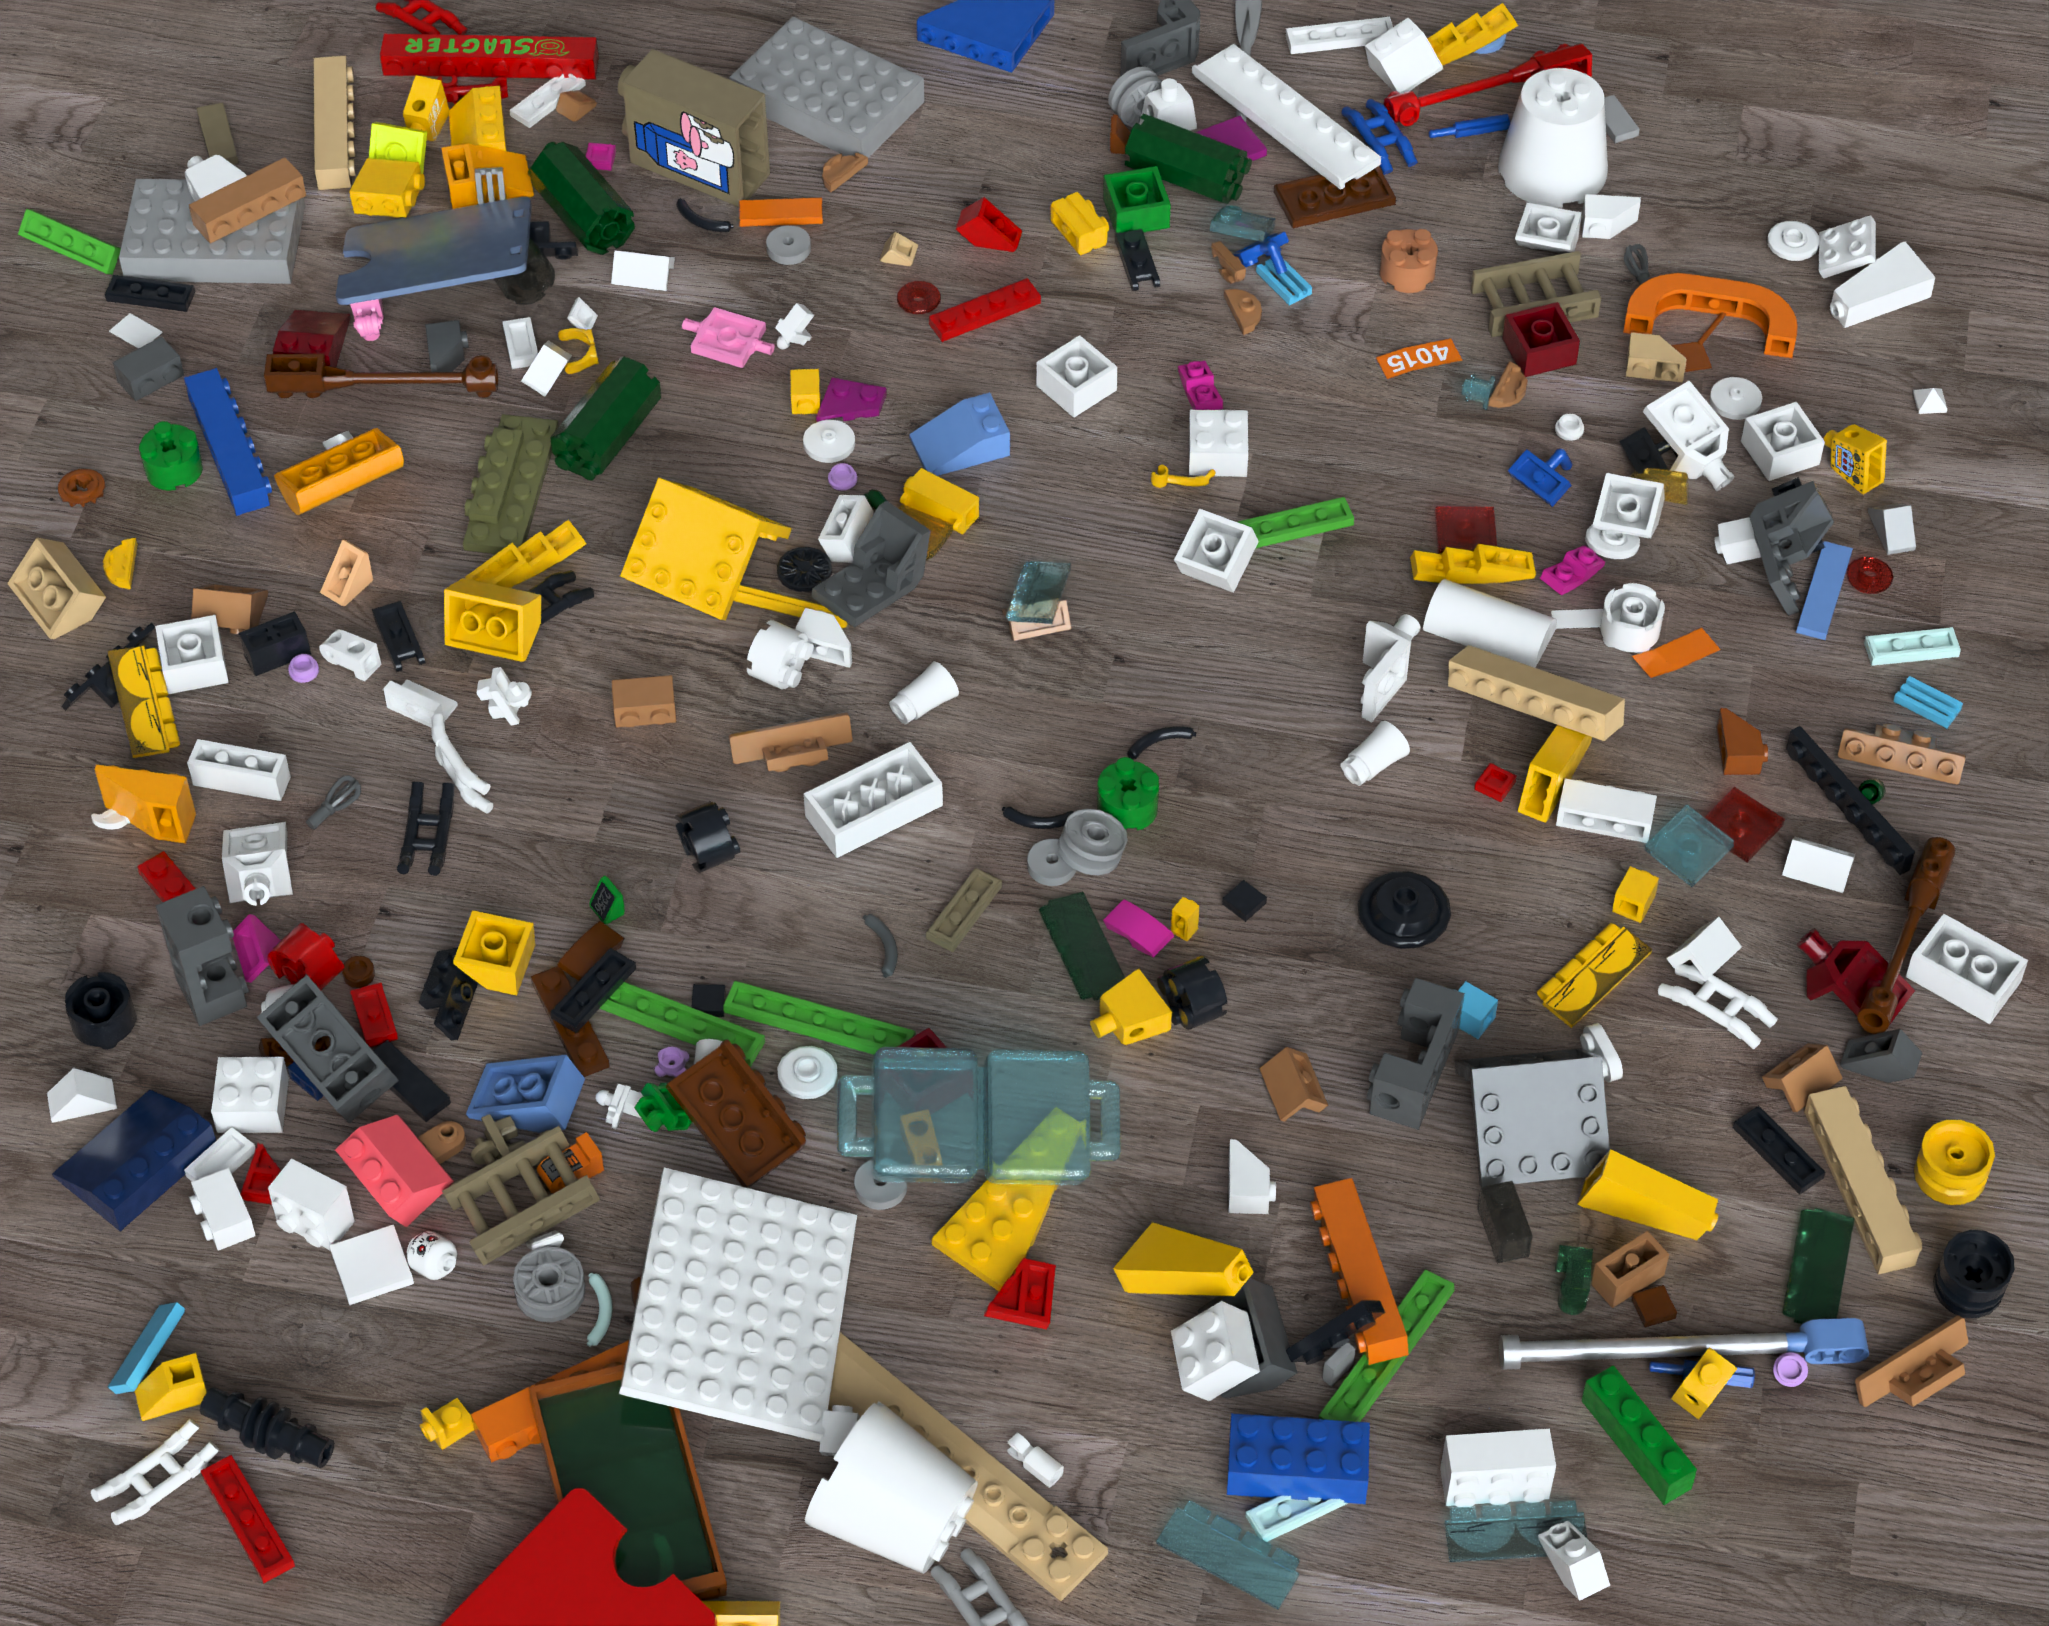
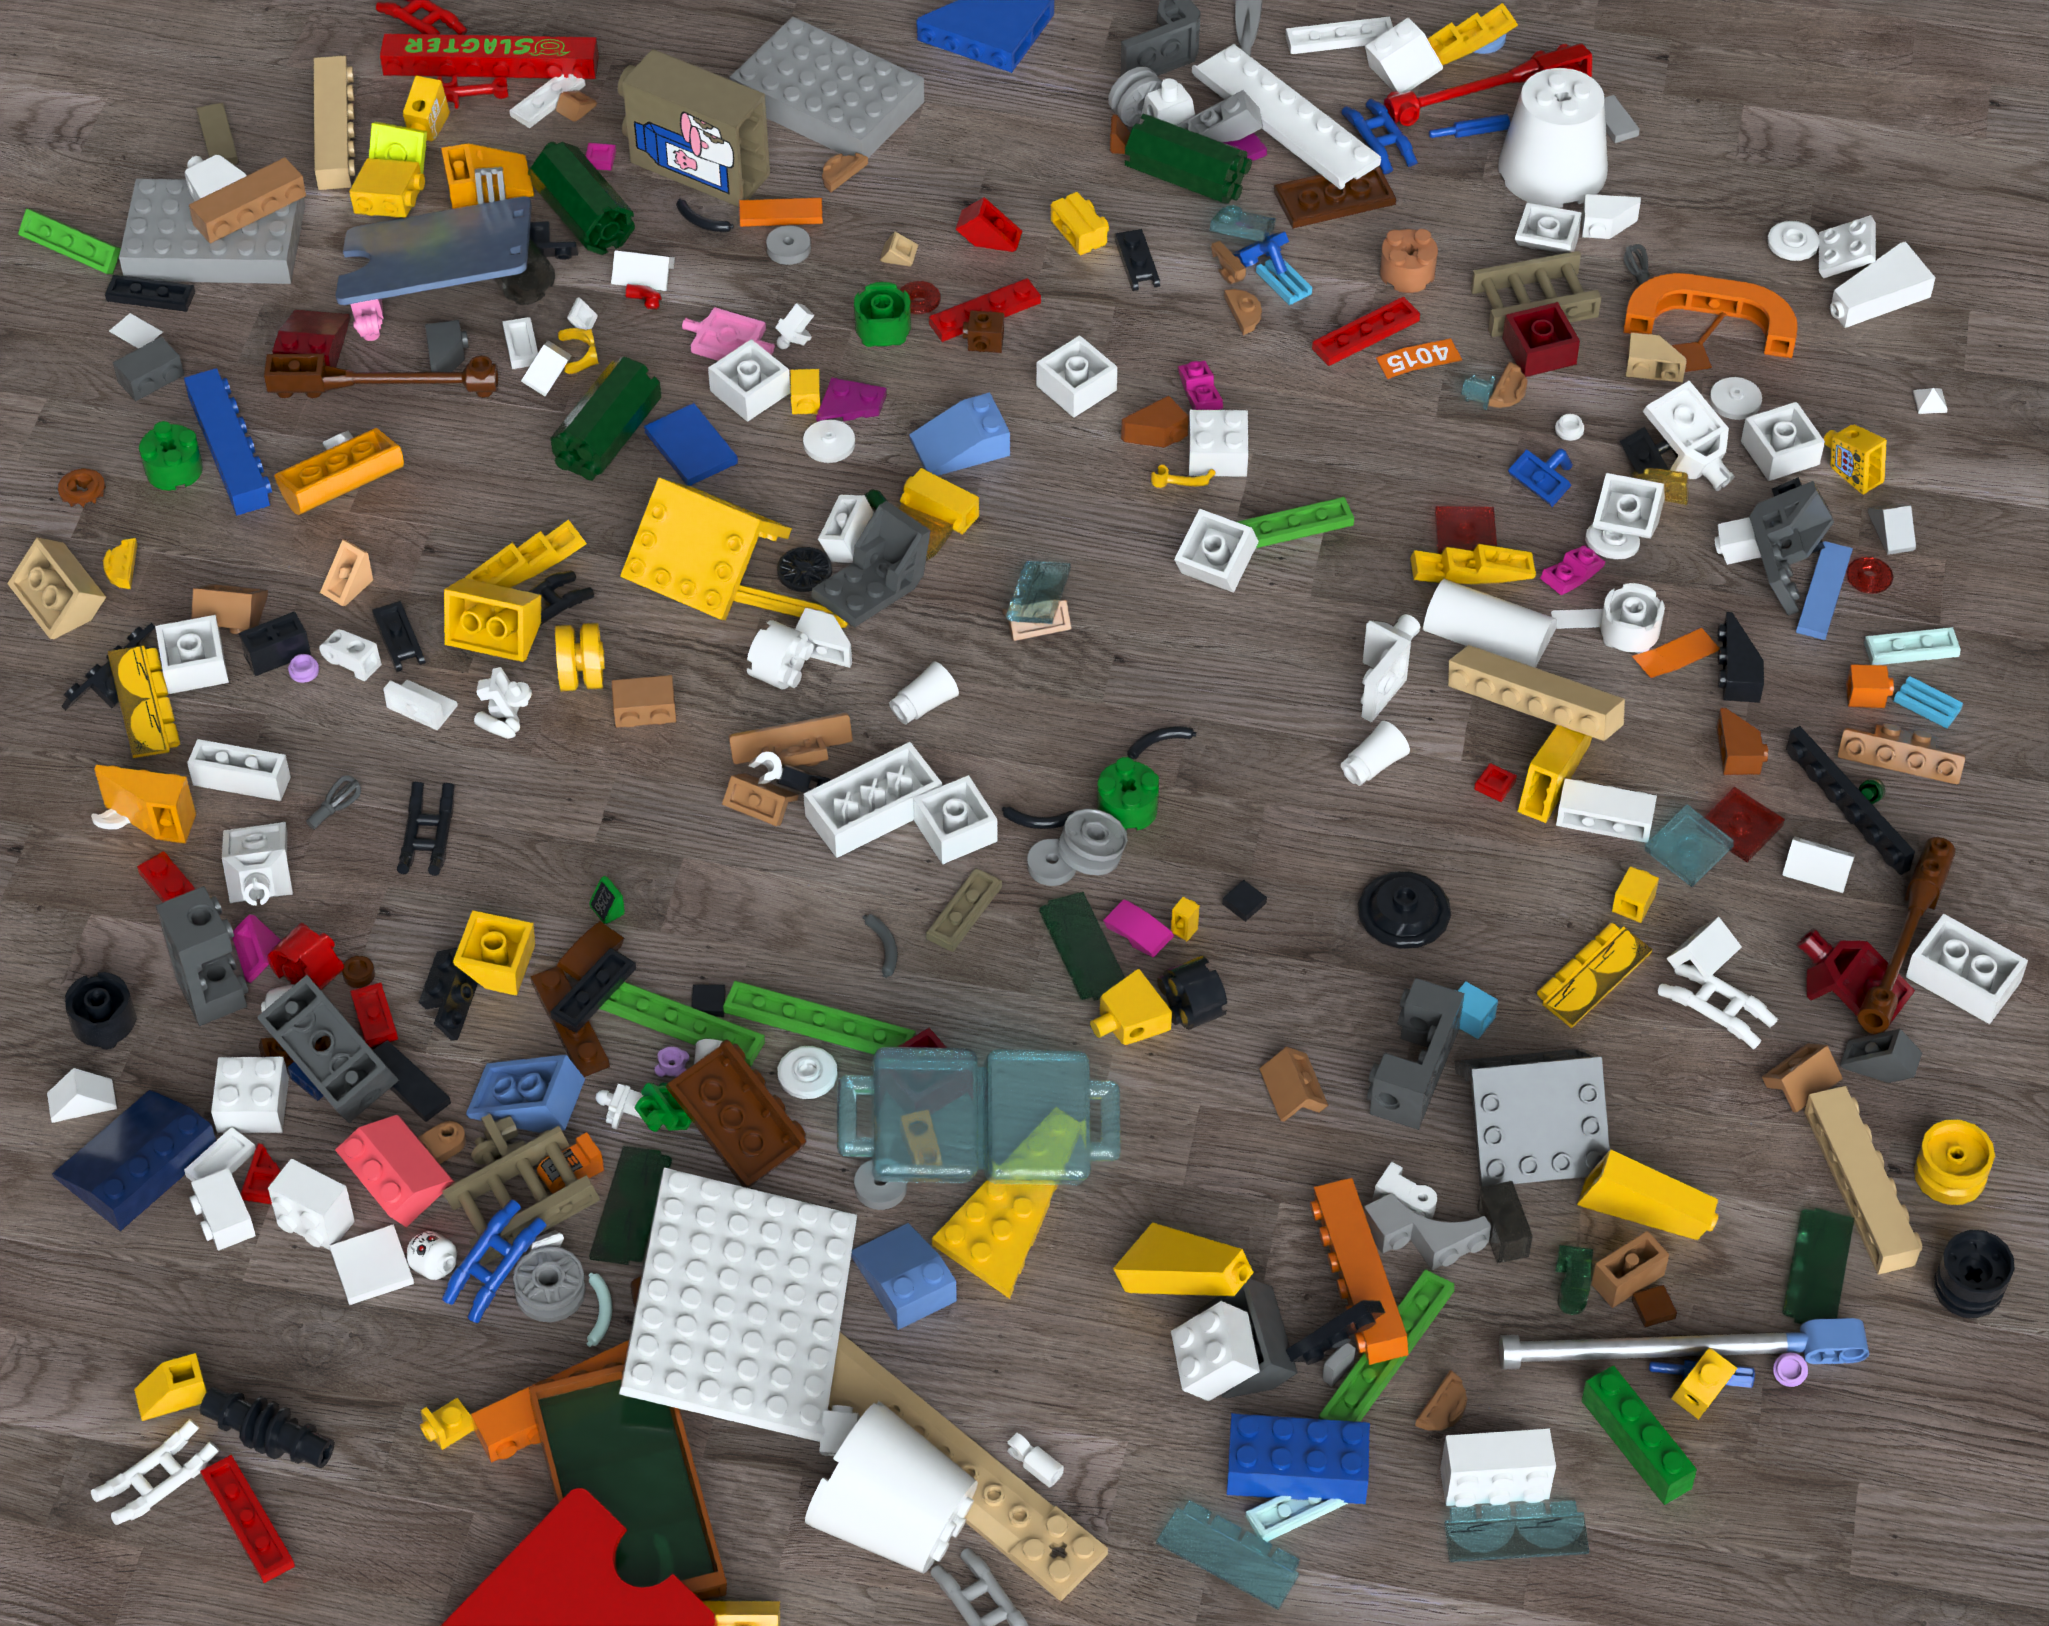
(146, 1348): medium azure tile -> none
(461, 775): white piece -> none
(479, 119): yellow slope -> none
(491, 724): none -> white arm
(508, 483): olive plate -> none
(511, 1256): none -> blue piece
(582, 656): none -> yellow wheel
(629, 1206): none -> clear green windscreen
(646, 293): none -> red arm
(691, 444): none -> blue tile
(706, 836): black brick -> none
(749, 380): none -> white brick
(757, 800): none -> medium nougat panel
(785, 774): none -> piece
(842, 477): lavender plate -> none
(882, 315): none -> green brick
(906, 1275): none -> medium blue slope
(955, 819): none -> white brick
(984, 331): none -> reddish brown brick
(1026, 1295): red wing -> none
(1136, 200): green brick -> none
(1156, 424): none -> dark orange slope
(1228, 119): none -> light grey slope
(1248, 1182): white slope -> none
(1366, 331): none -> red plate
(1415, 1197): none -> white leg
(1436, 1241): none -> light grey arch
(1445, 1406): none -> medium nougat plate
(1575, 1560): white slope -> none
(1596, 1041): white plate -> none
(1742, 664): none -> black slope
(1779, 1150): black tile -> none
(1868, 686): none -> orange brick
(1918, 1368): medium nougat bracket -> none

